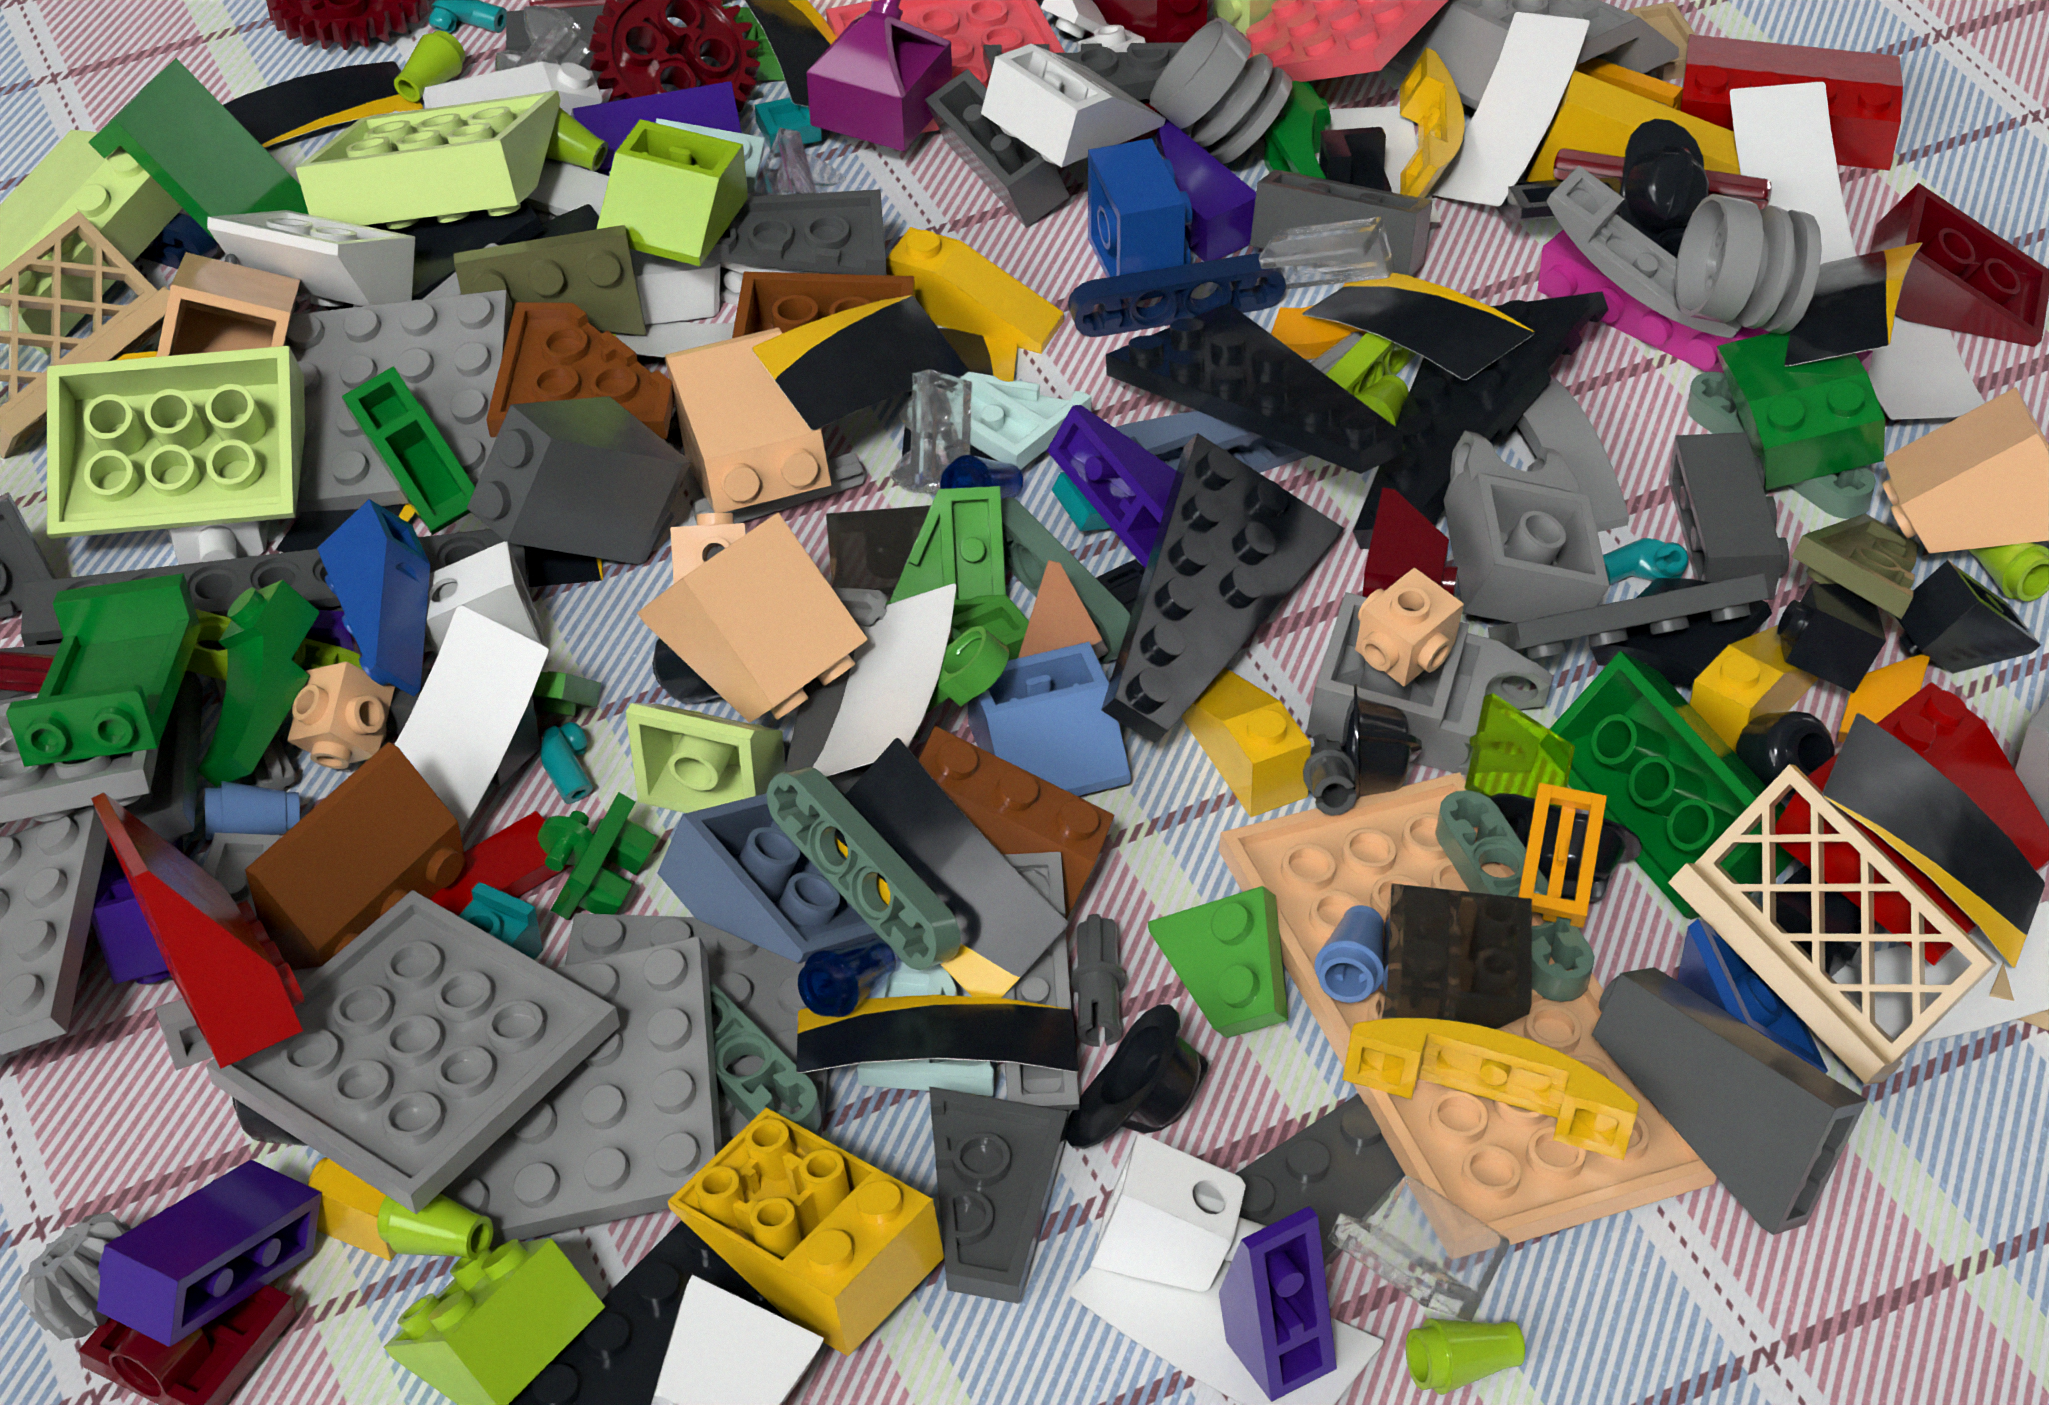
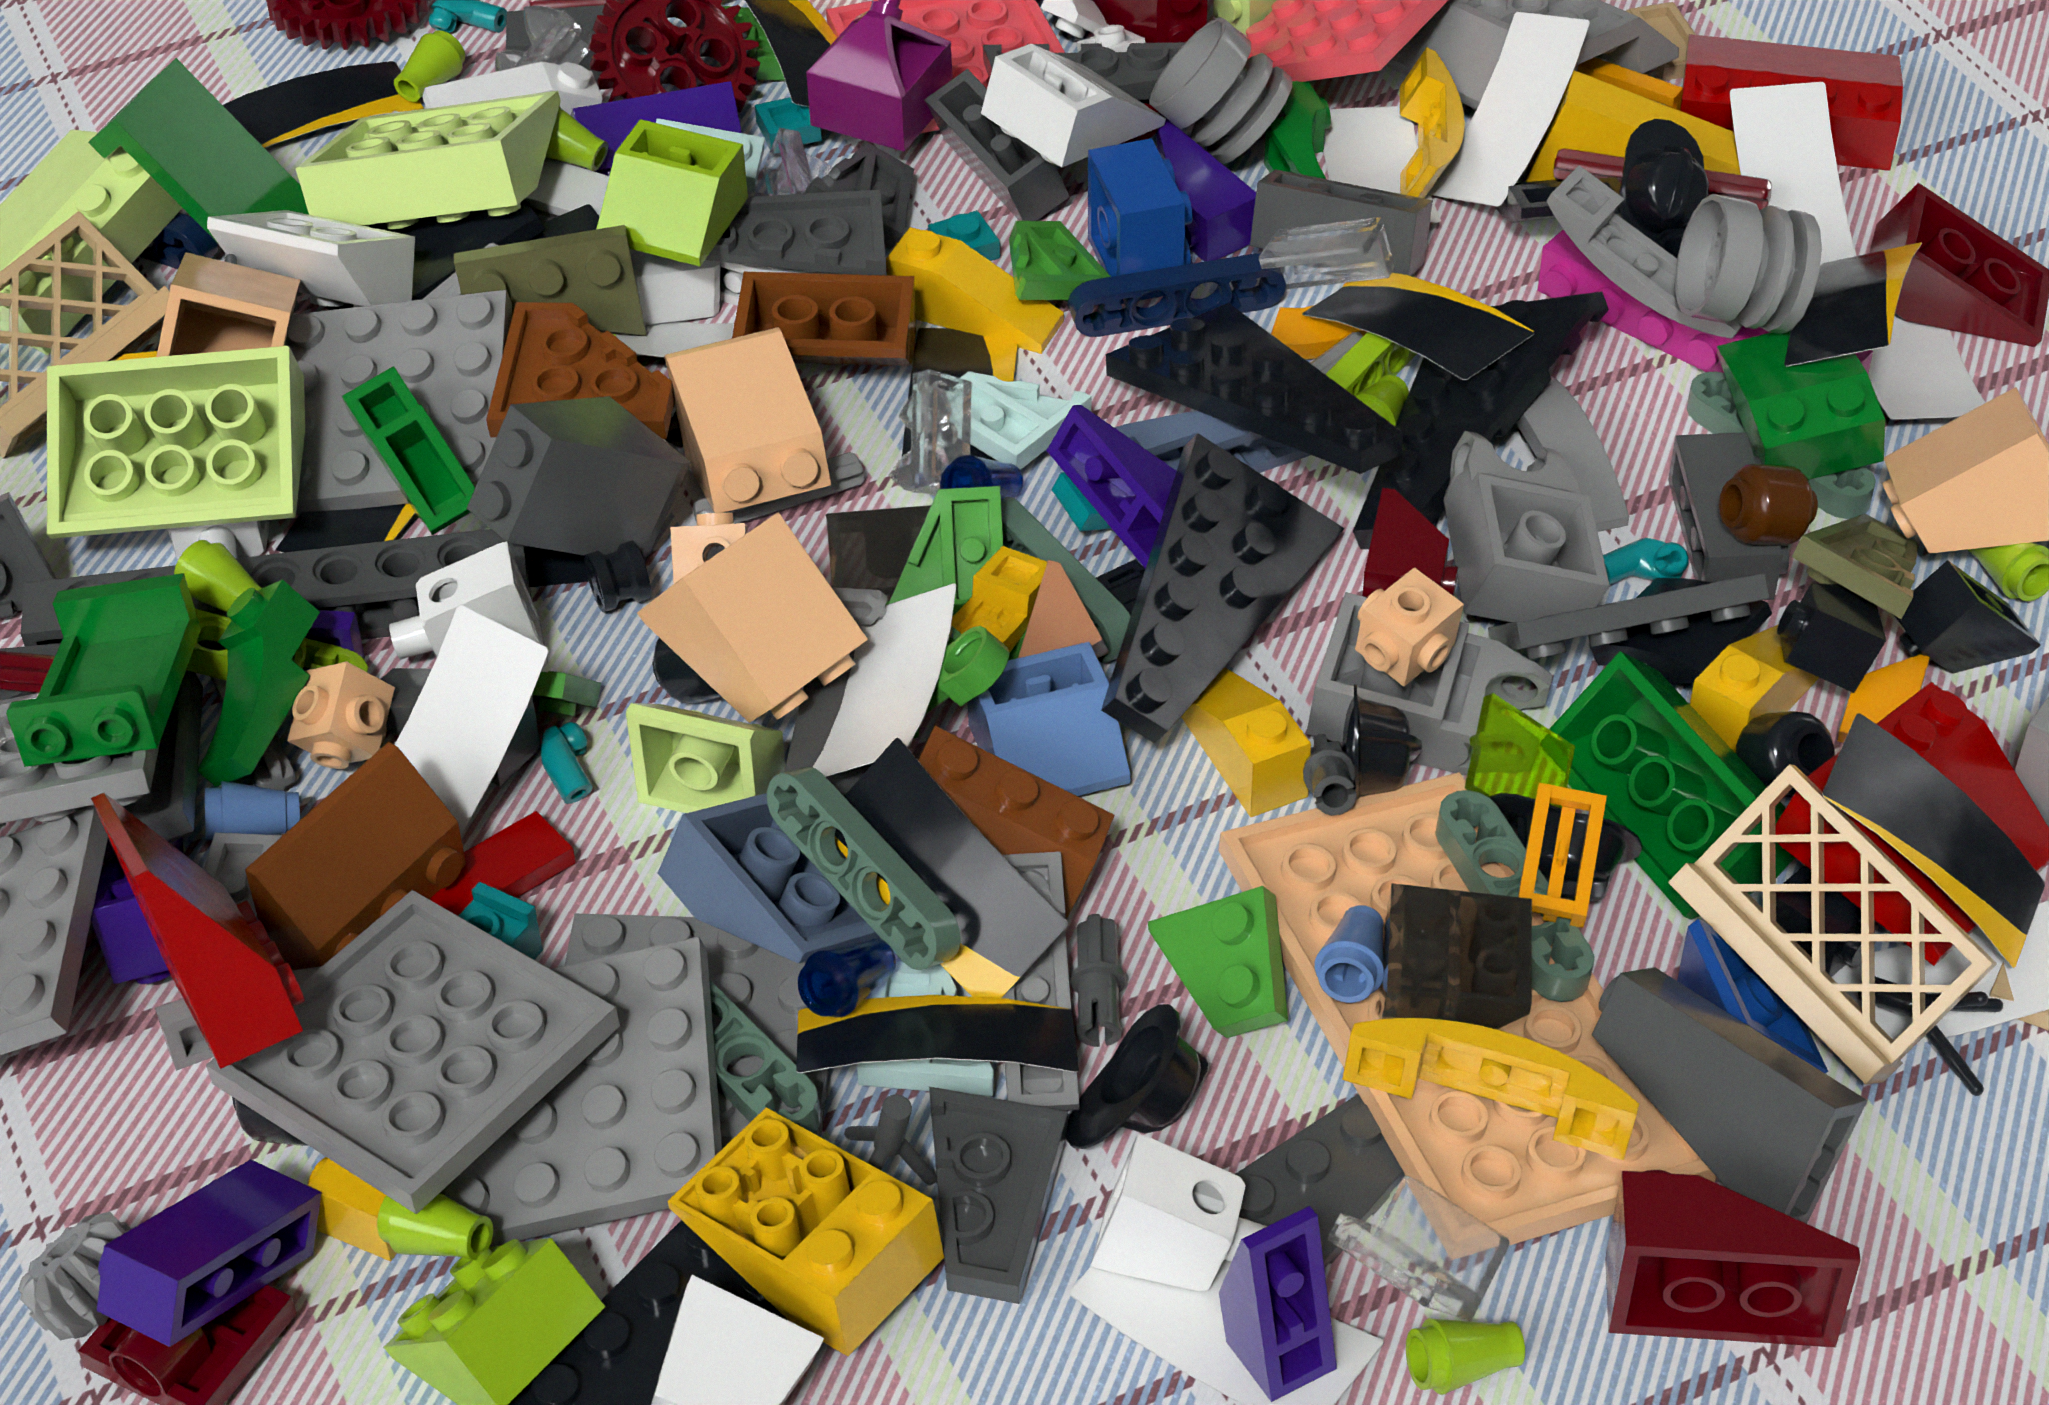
(213, 574): none -> lime cone
(383, 589): blue slope -> none
(572, 843): green hips -> none
(617, 576): none -> black wheel
(856, 358): black sticker -> none
(873, 170): none -> dark grey wing
(890, 1138): none -> dark grey plant
(971, 230): none -> teal plate
(1003, 596): none -> yellow slope
(1049, 261): none -> bright green wing
(1354, 157): black panel -> none
(1721, 1266): none -> dark red slope
(1768, 504): none -> reddish brown head
(1972, 1002): none -> black plant

